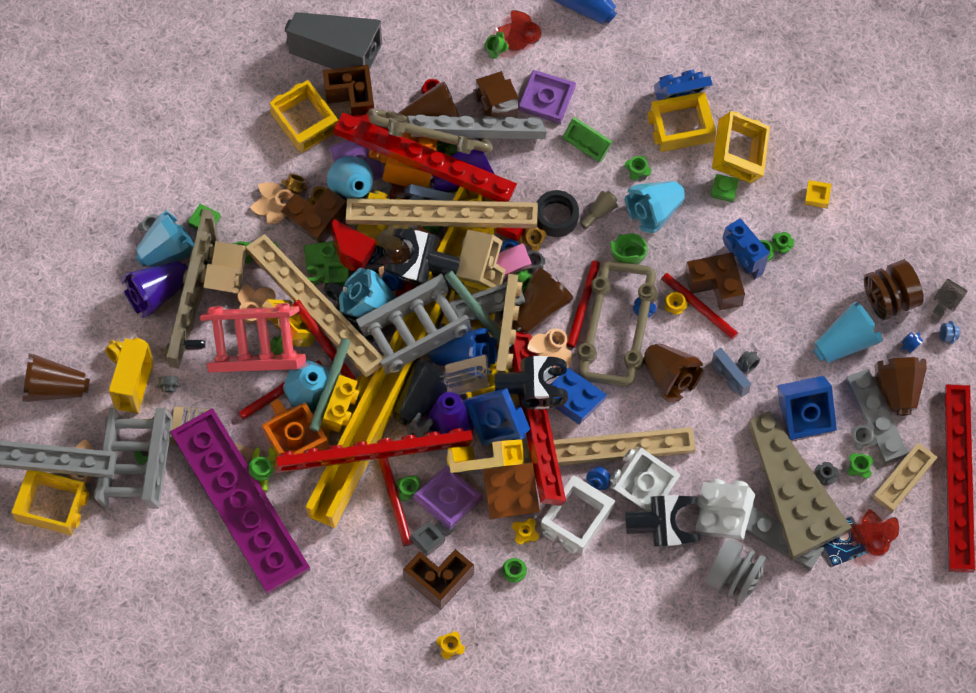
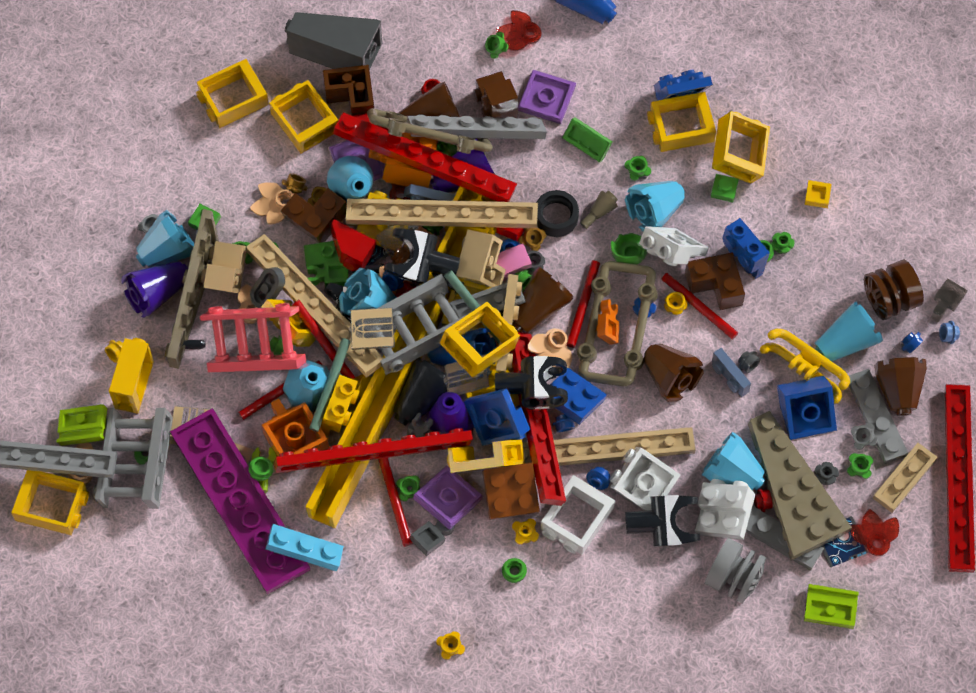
(52, 380): reddish brown cone -> none
(82, 425): none -> lime plate
(168, 383): dark grey plate -> none
(225, 77): none -> yellow window
(267, 286): none -> dark grey plate
(304, 547): none -> medium azure plate
(372, 328): none -> piece
(440, 582): reddish brown brick -> none
(465, 353): none -> yellow window
(563, 423): none -> blue plate
(607, 323): none -> orange plate
(671, 245): none -> white plate
(734, 463): none -> medium azure cone
(763, 500): none -> red plate
(807, 361): none -> yellow piece
(831, 606): none -> lime plate

